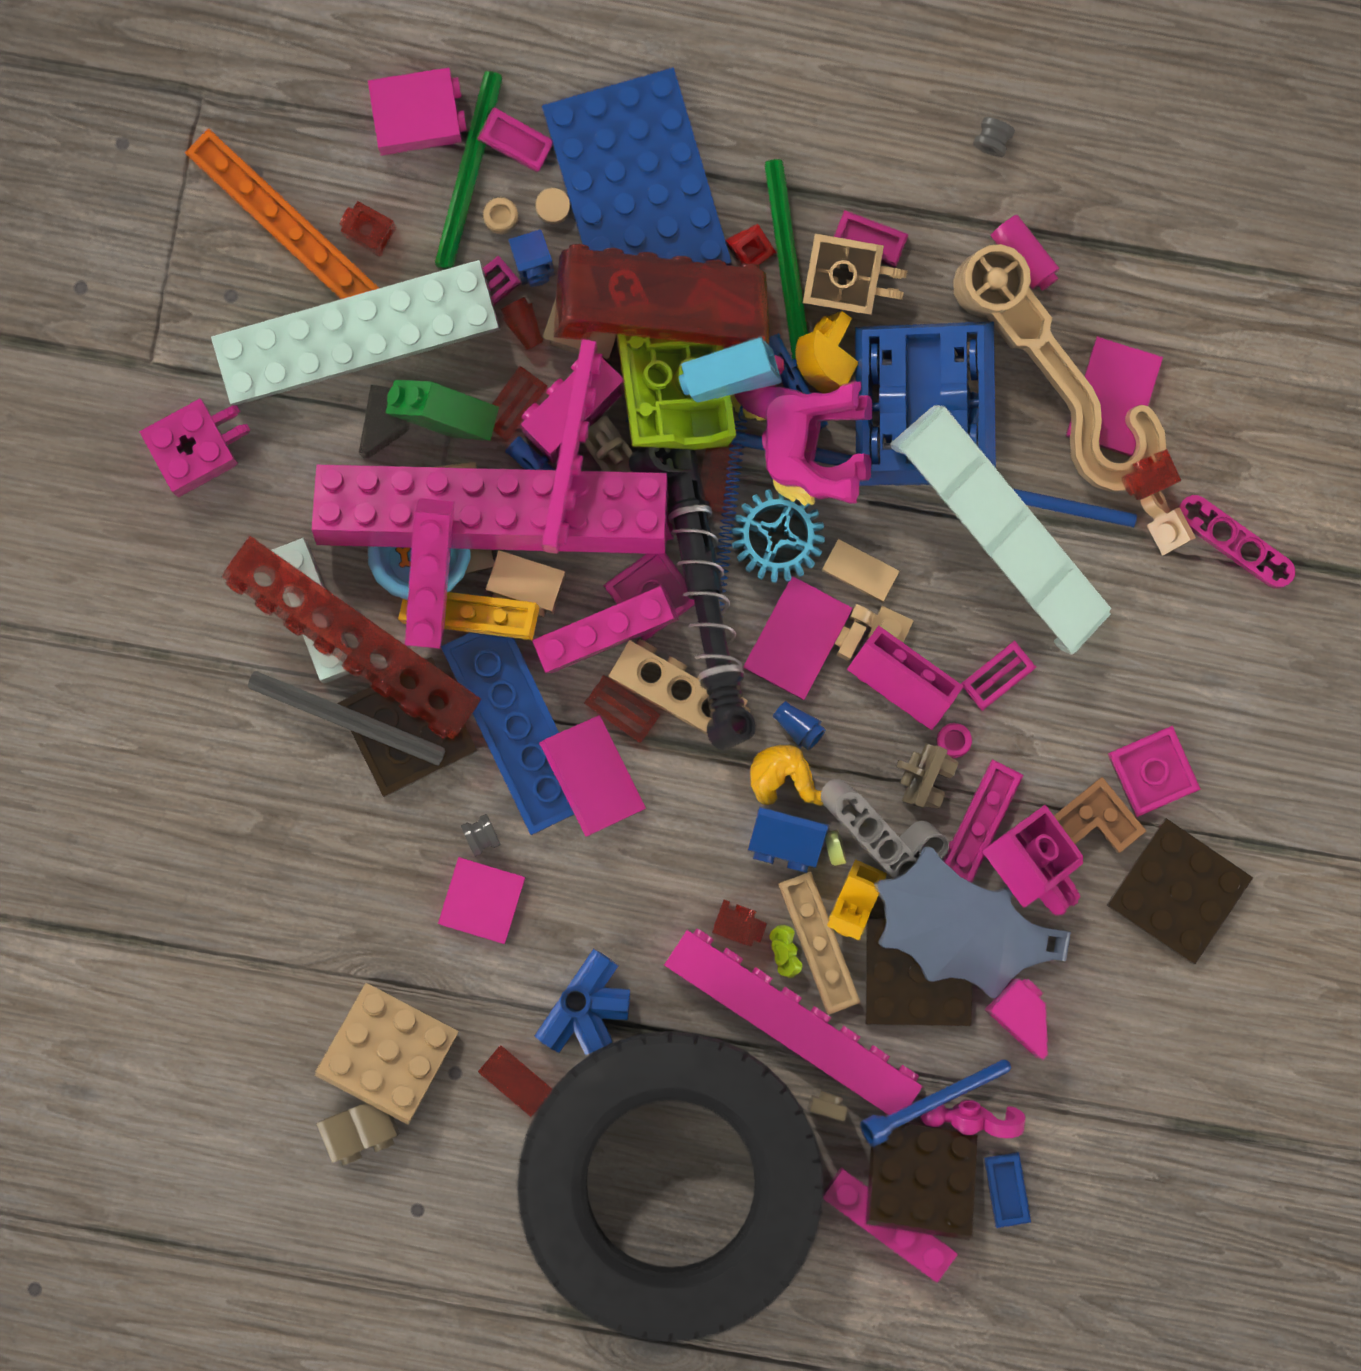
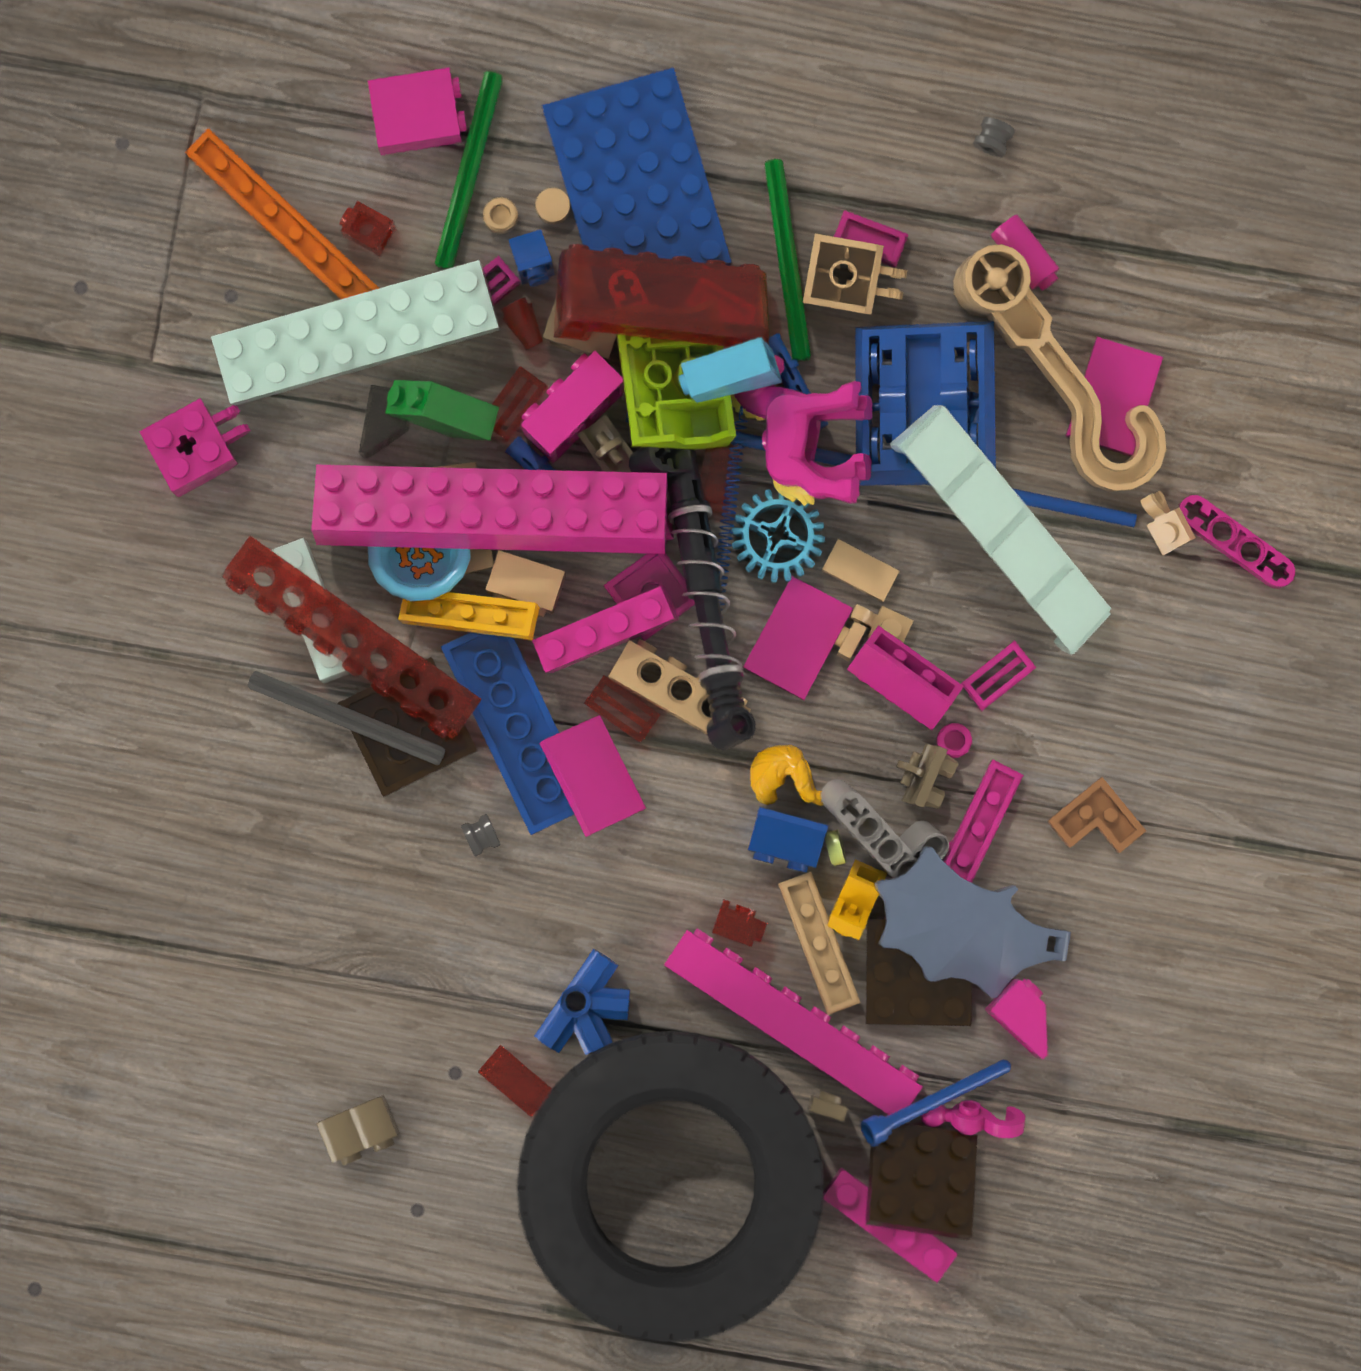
(386, 1053): tan plate -> none
(429, 573): dark pink brick -> none
(481, 900): dark pink tile -> none
(515, 139): dark pink tile -> none
(574, 432): dark pink plate -> none
(751, 246): red slope -> none
(785, 951): lime piece -> none
(800, 726): blue cone -> none
(820, 357): yellow brick -> none
(1007, 1189): blue tile -> none
(1037, 861): dark pink hinge -> none
(1151, 475): clear red brick -> none
(1153, 771): dark pink tile -> none
(1180, 891): dark brown plate -> none

